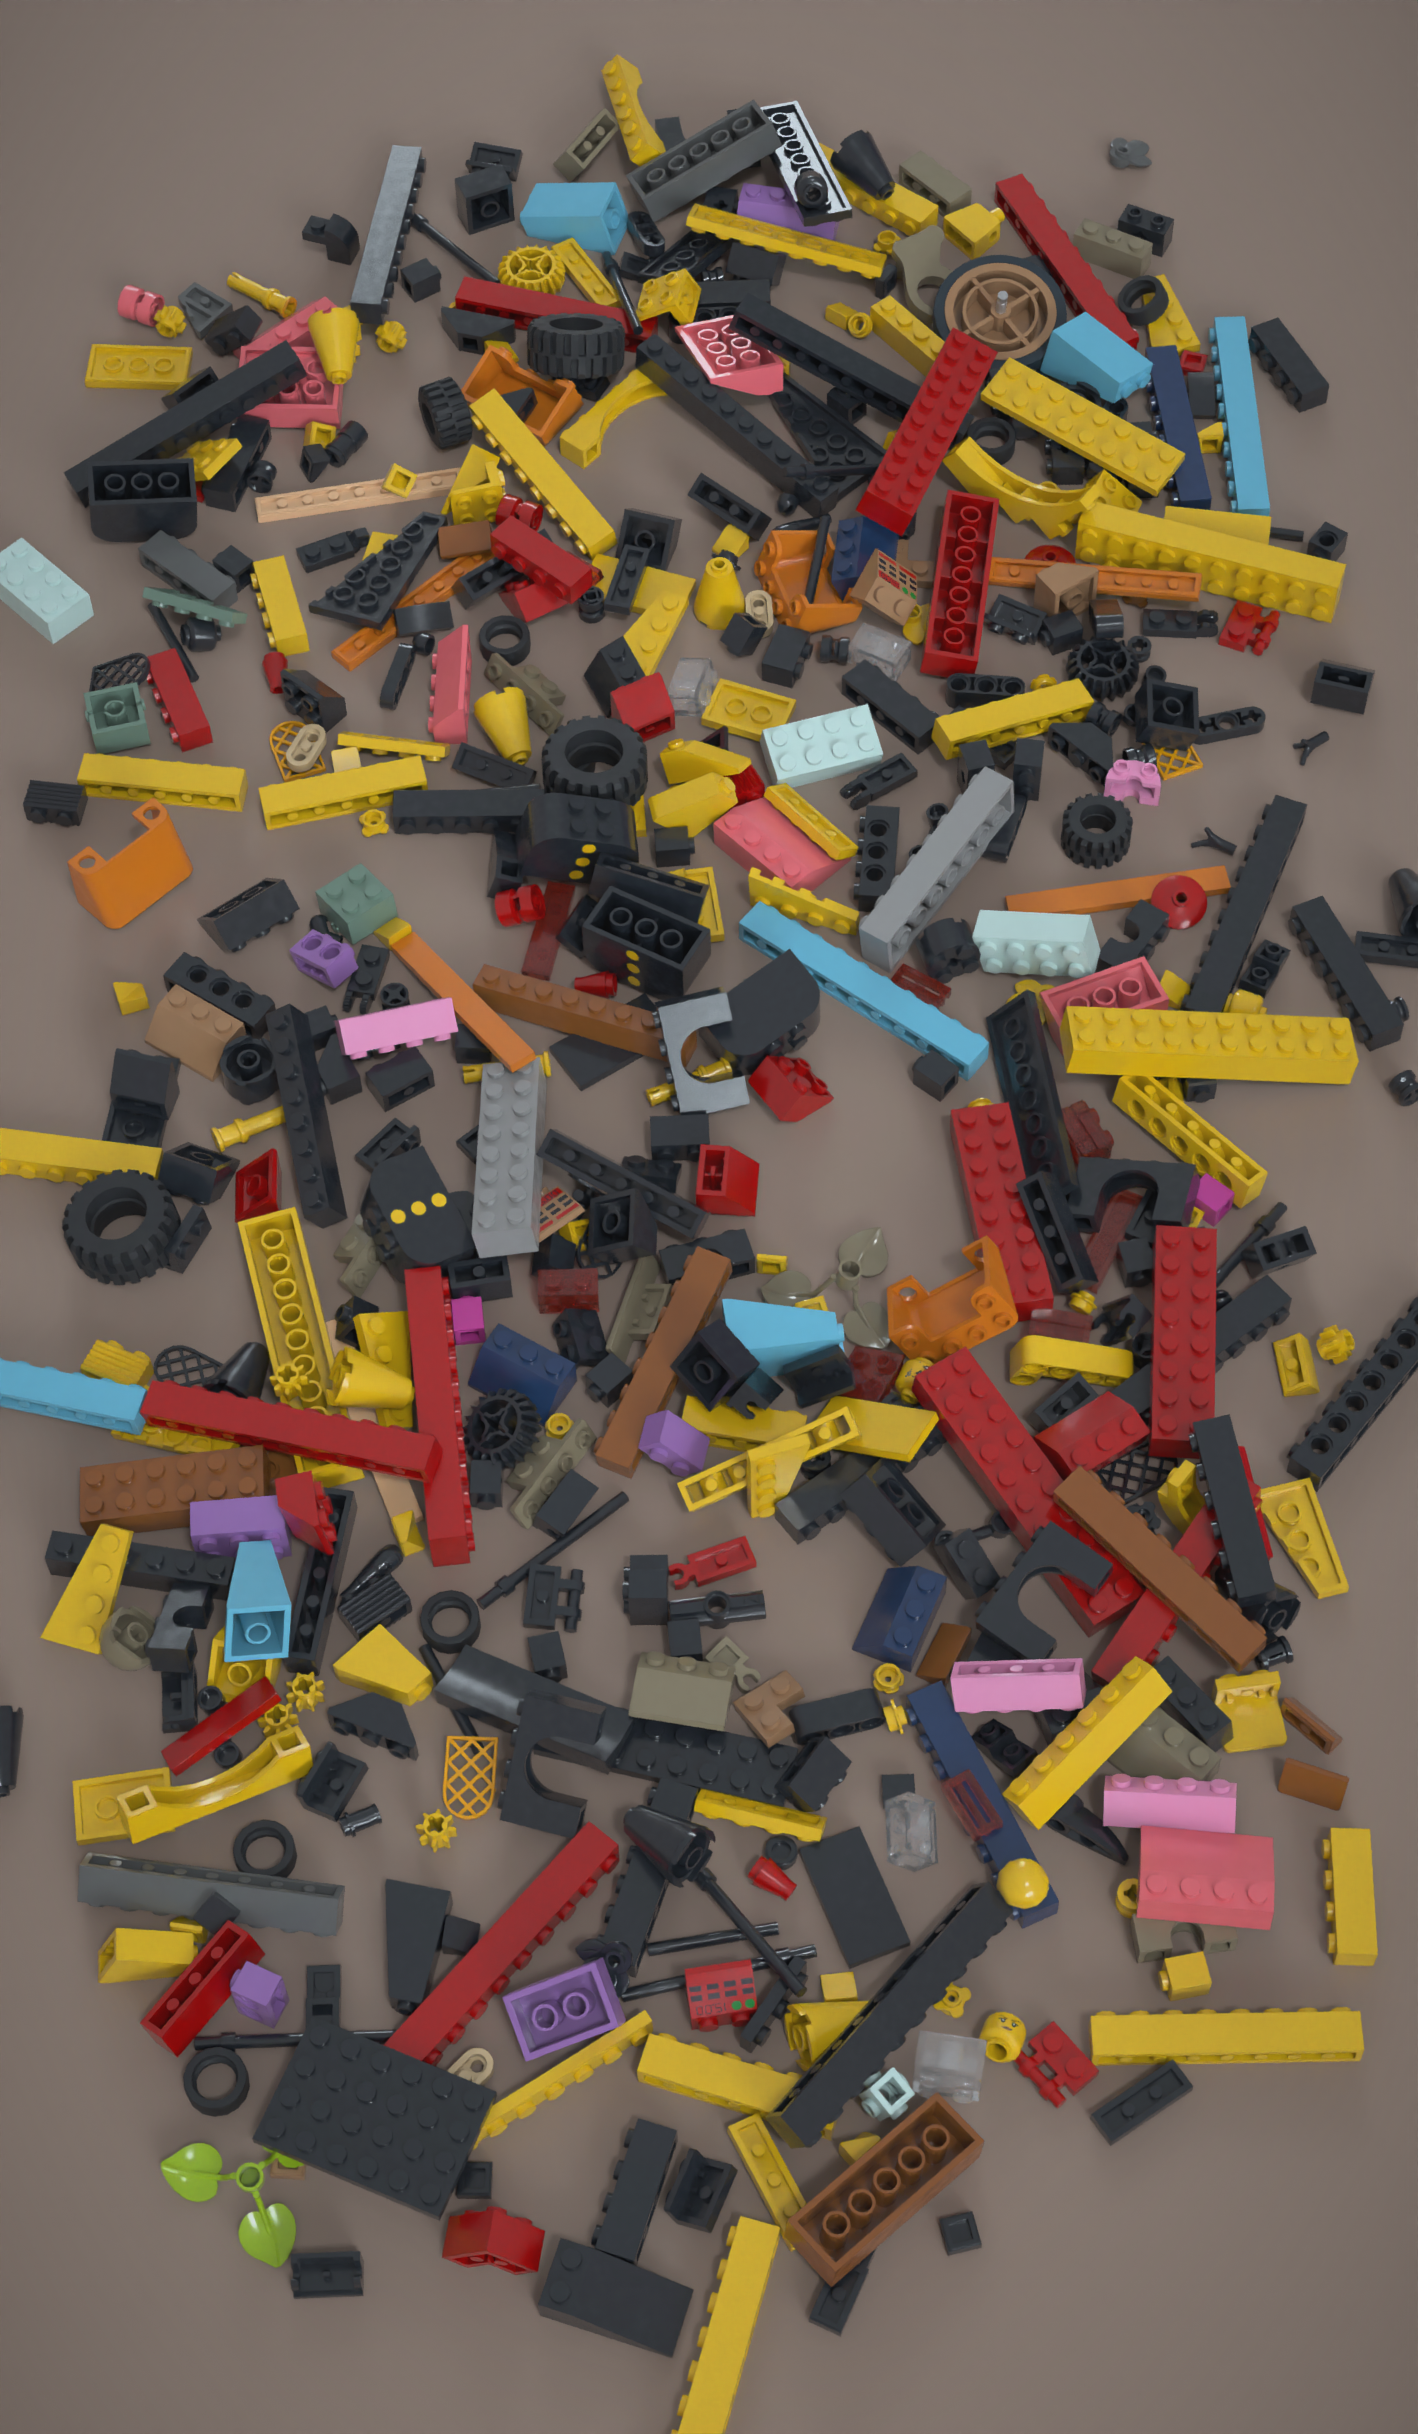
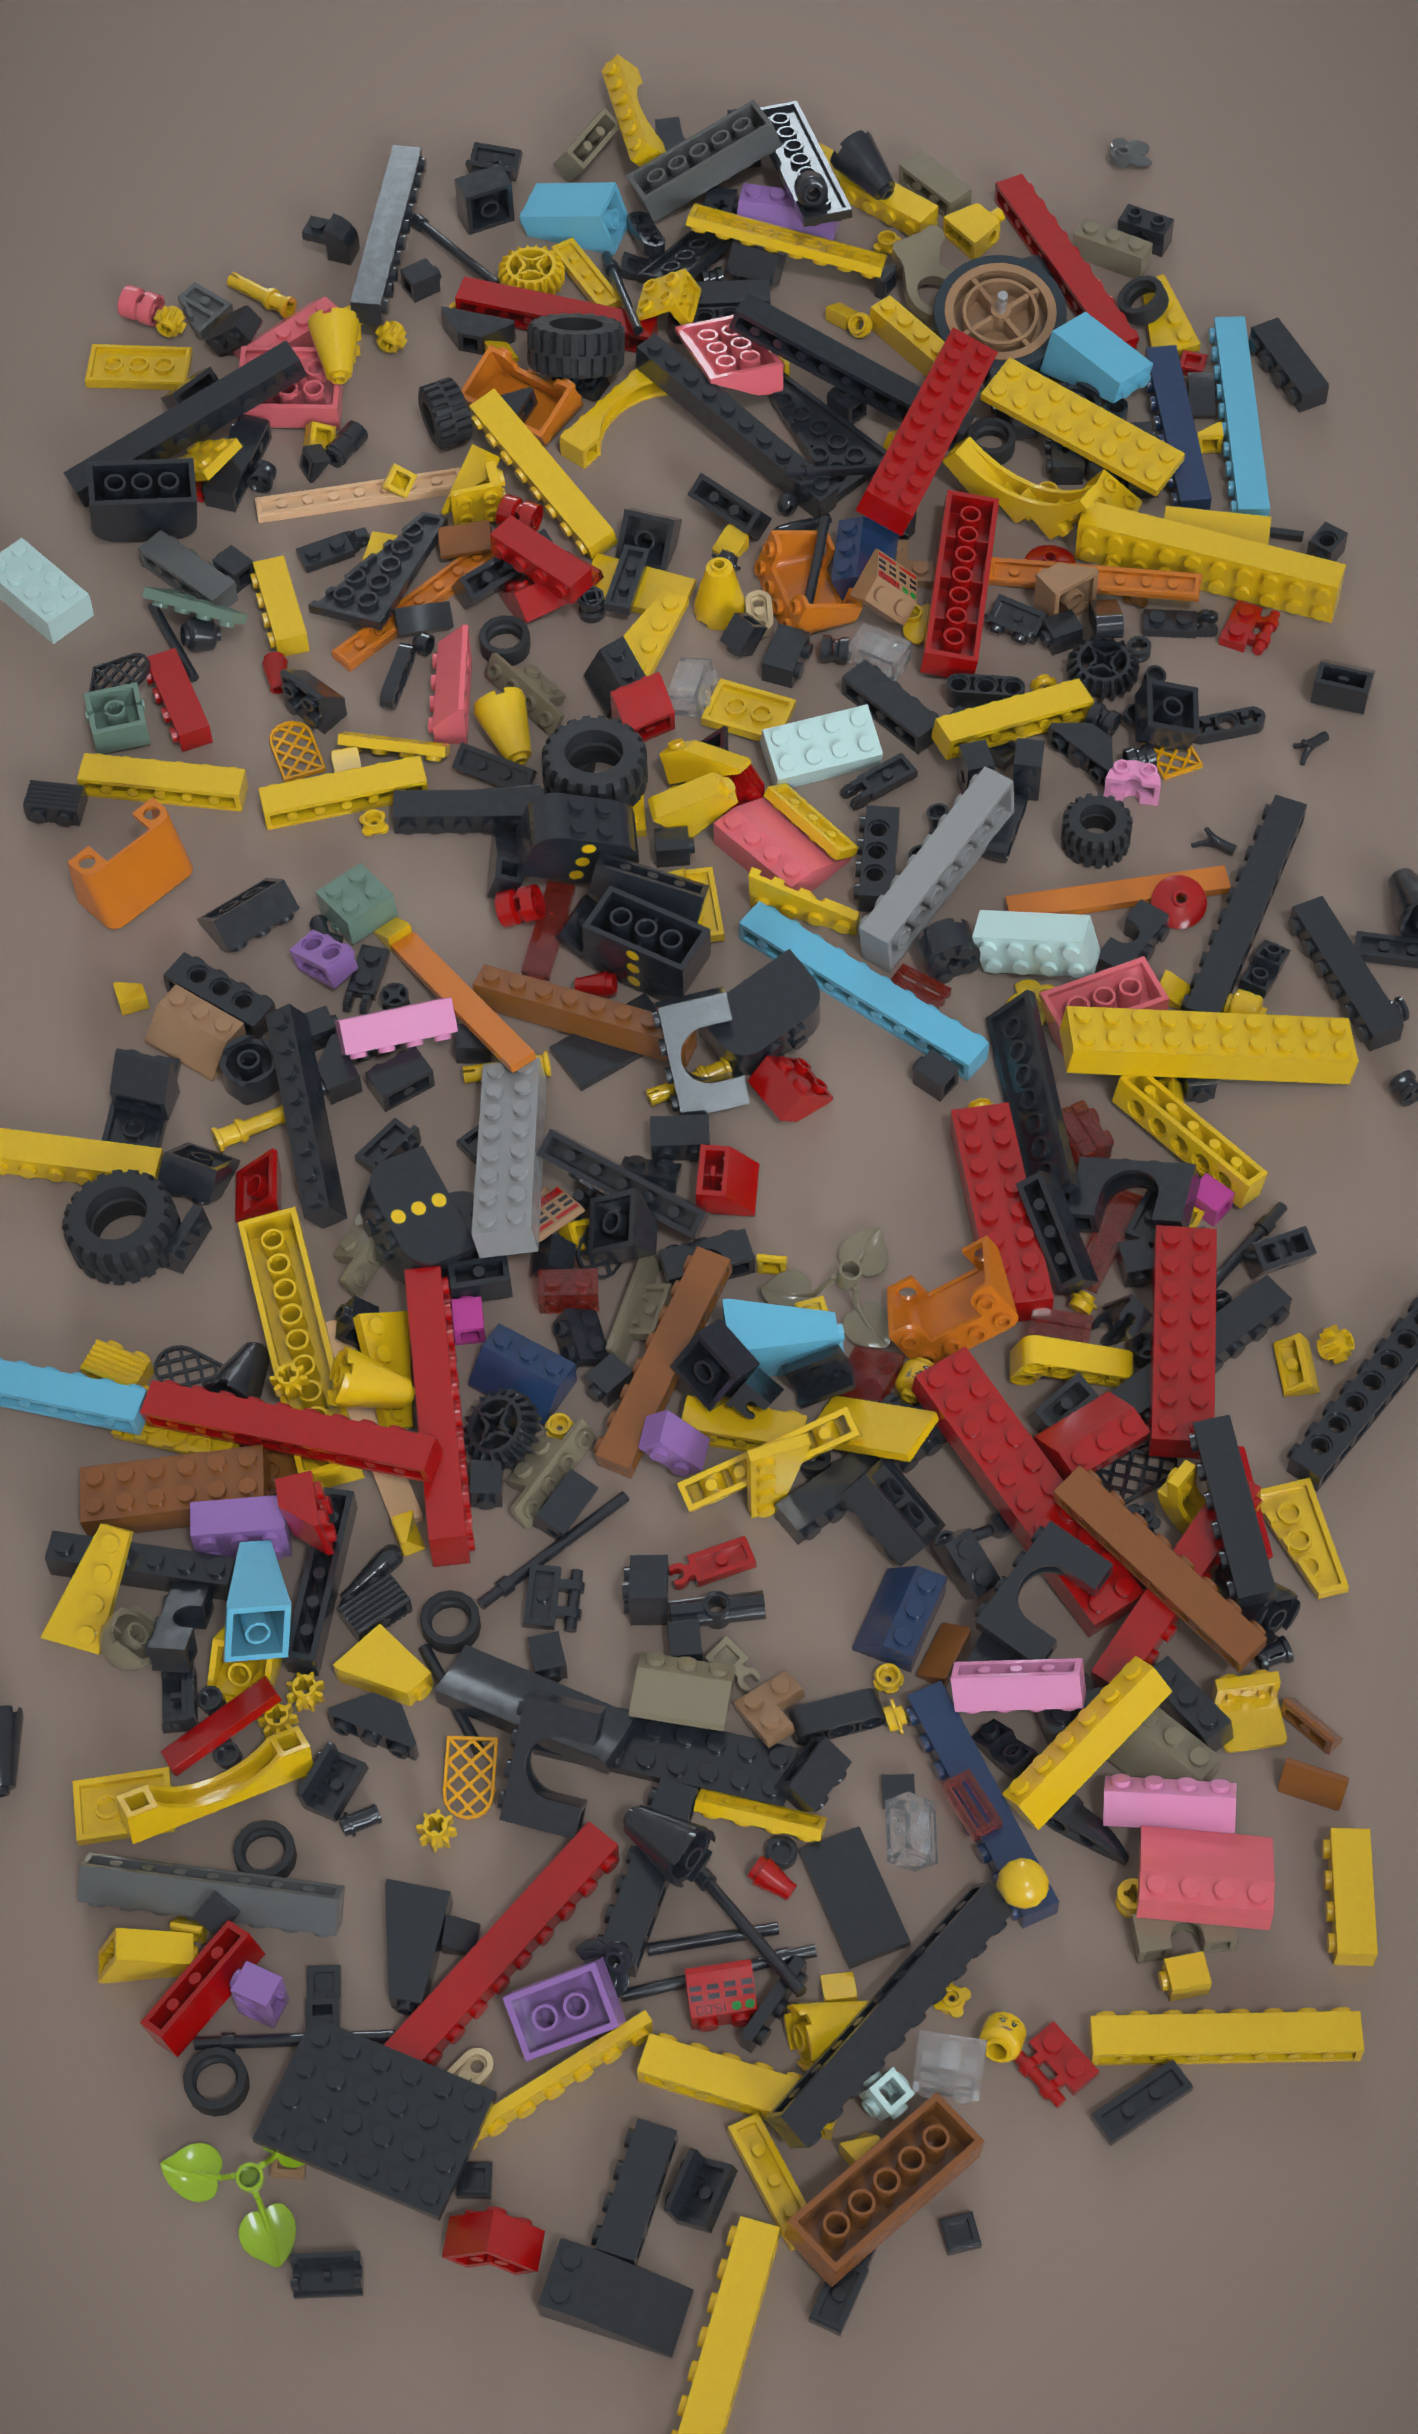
(303, 752): tan plate -> none

